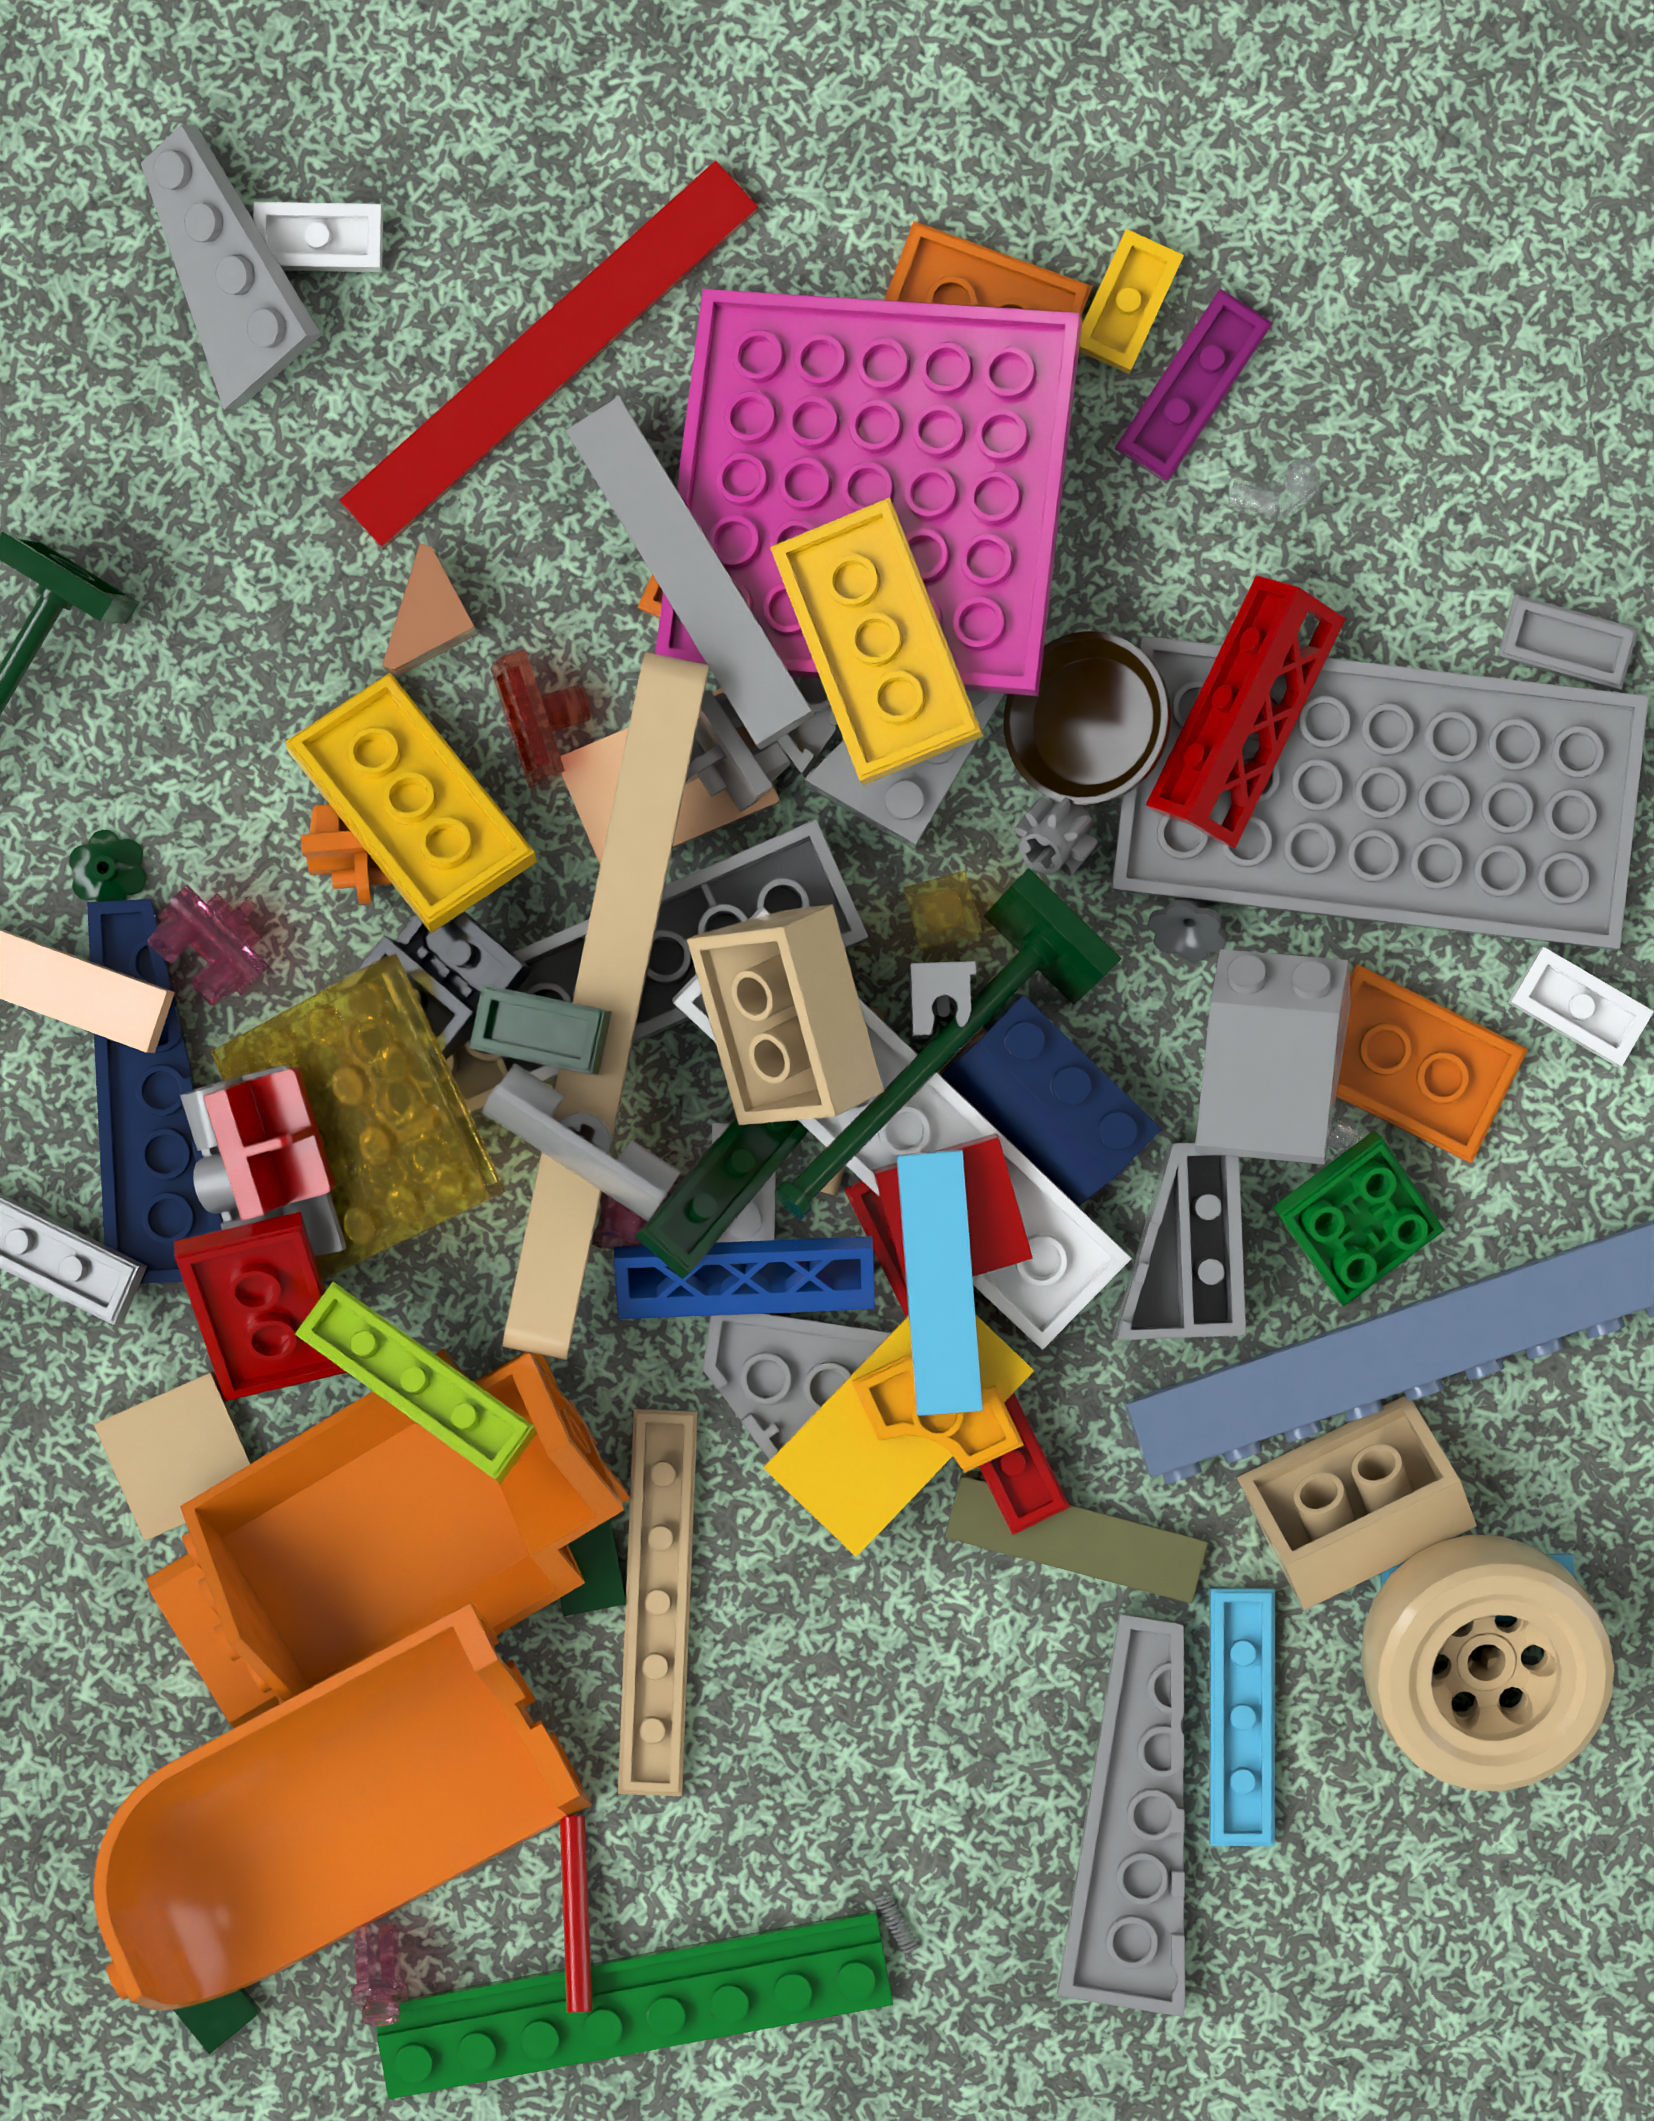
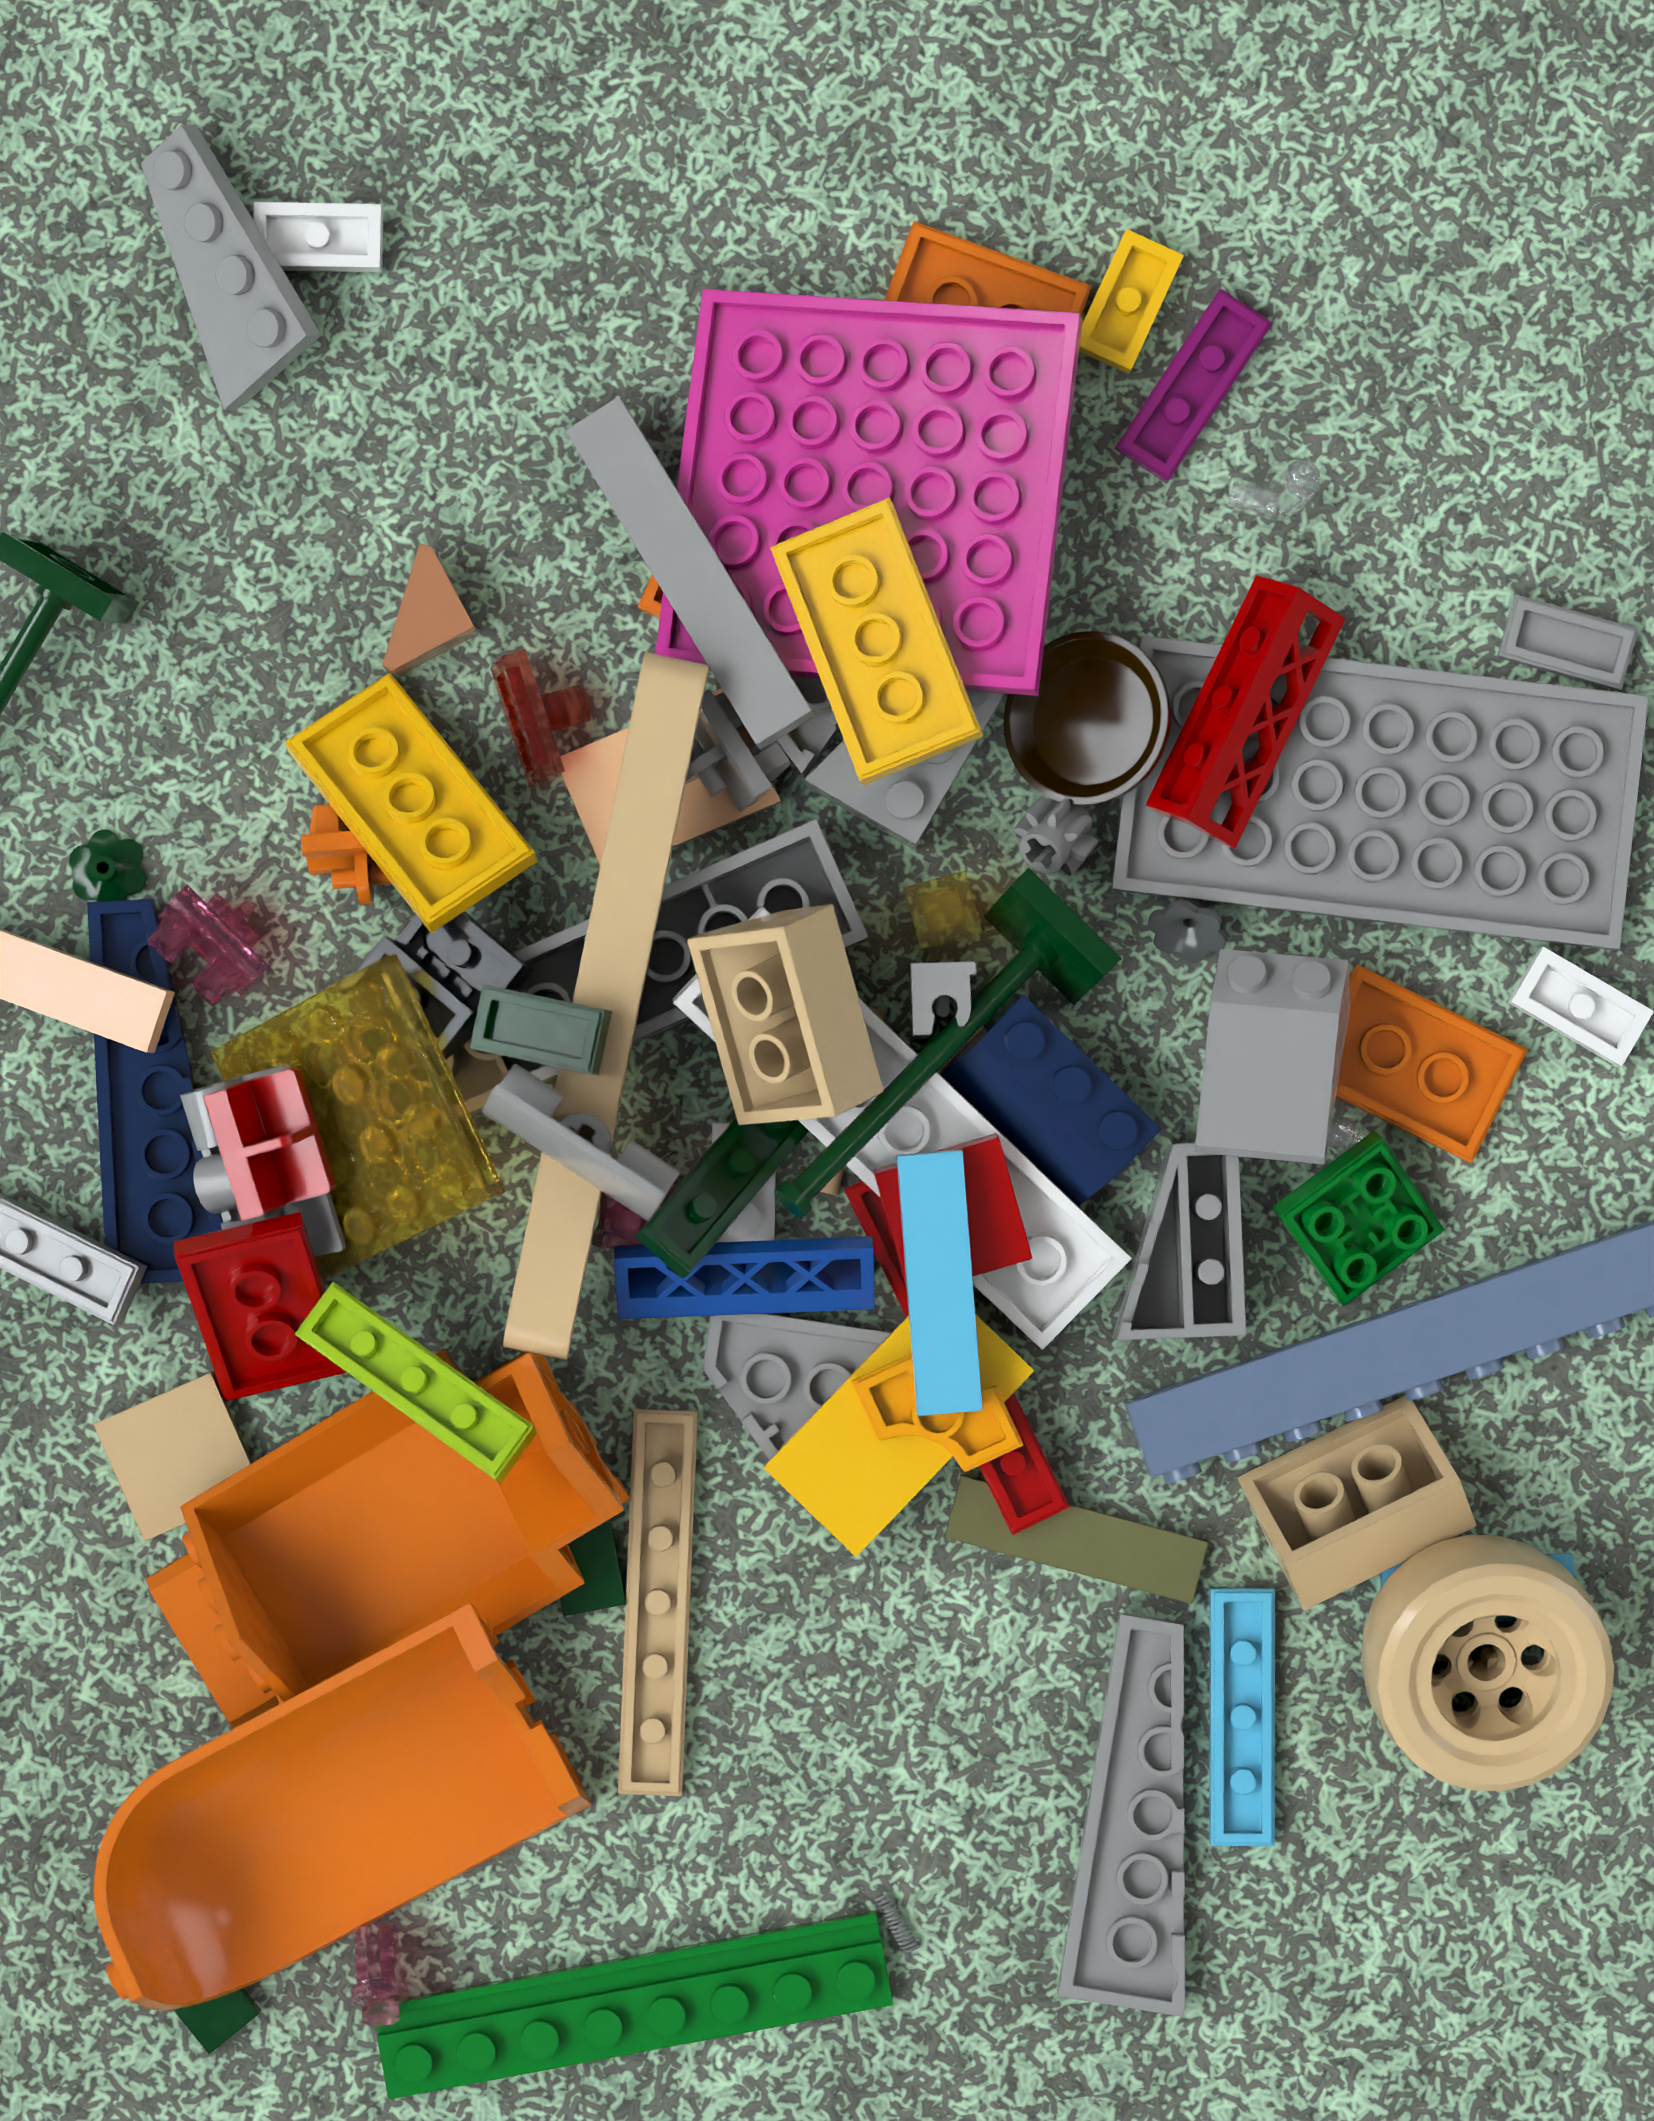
(549, 354): red tile -> none
(576, 1914): red bar -> none

